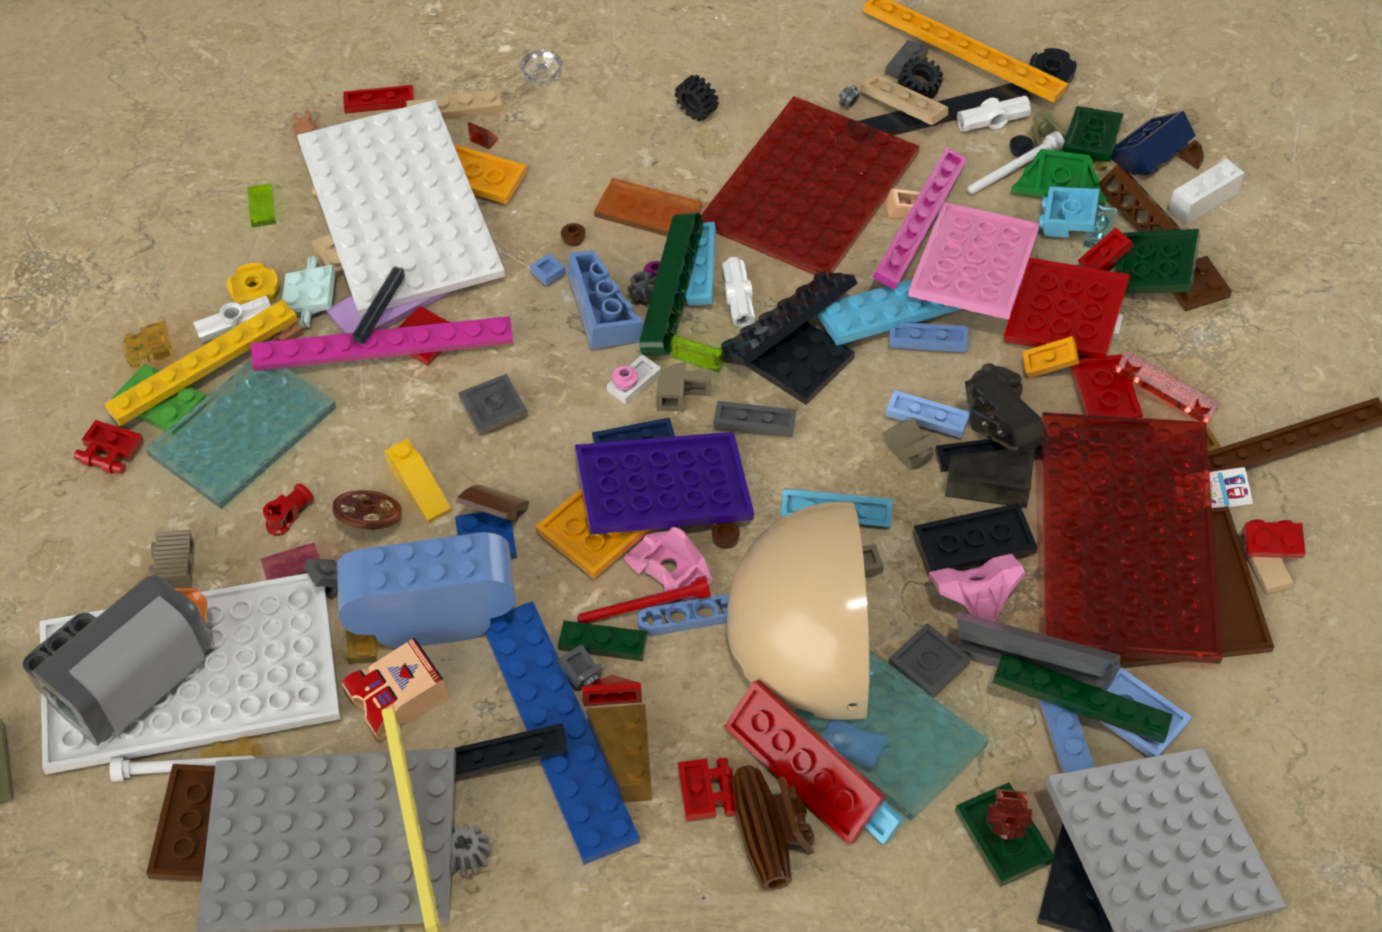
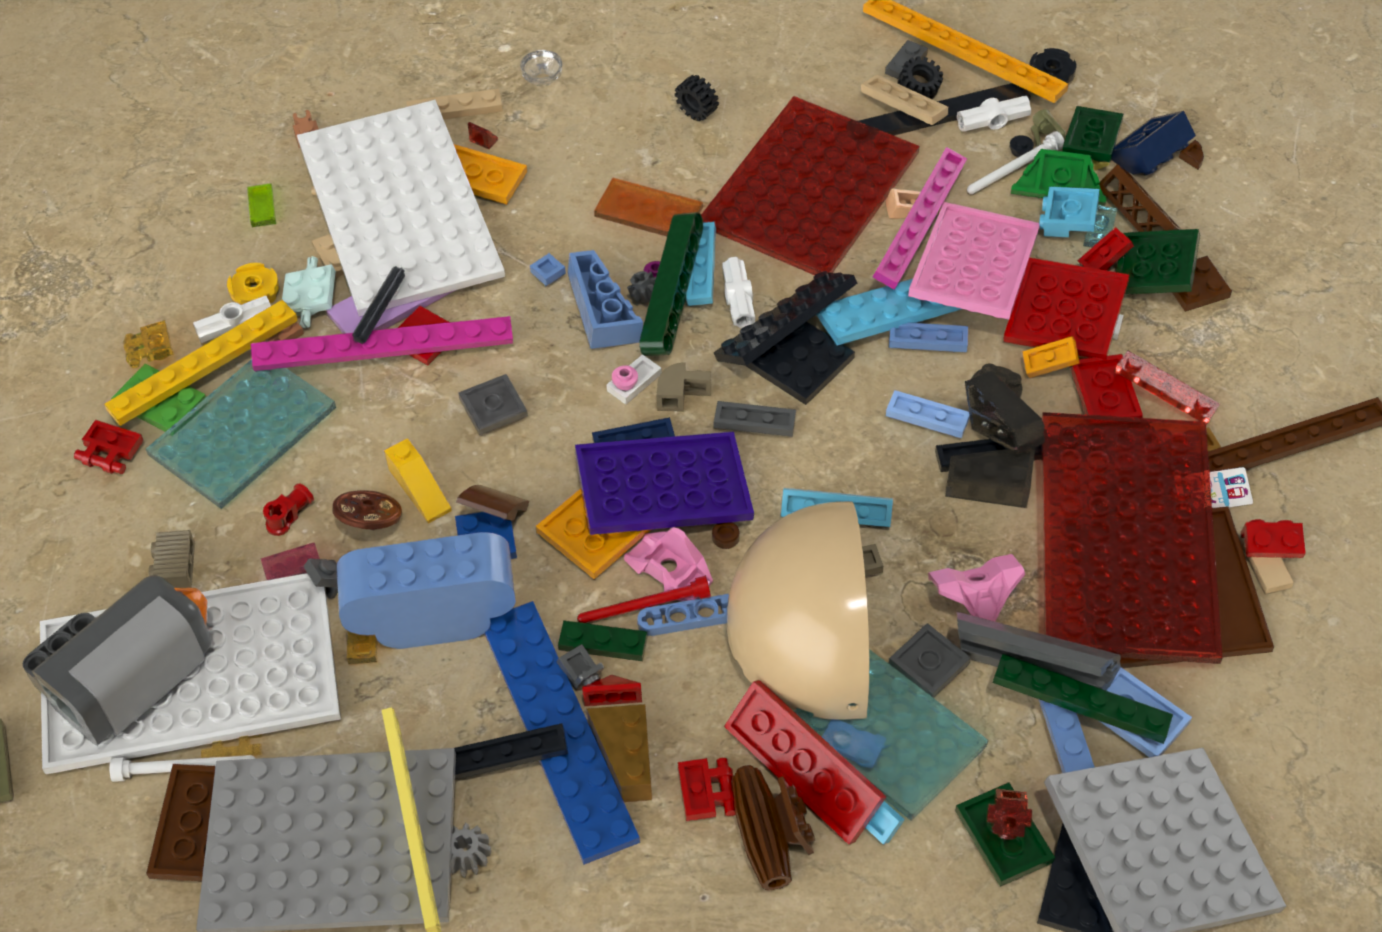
(377, 99): red tile -> none
(399, 681): light nougat piece -> none
(573, 234): reddish brown plate -> none
(697, 353): clear neon green tile -> none
(848, 96): dark grey plate -> none
(909, 442): dark tan brick -> none
(975, 538): black plate -> none
(1206, 191): white brick -> none

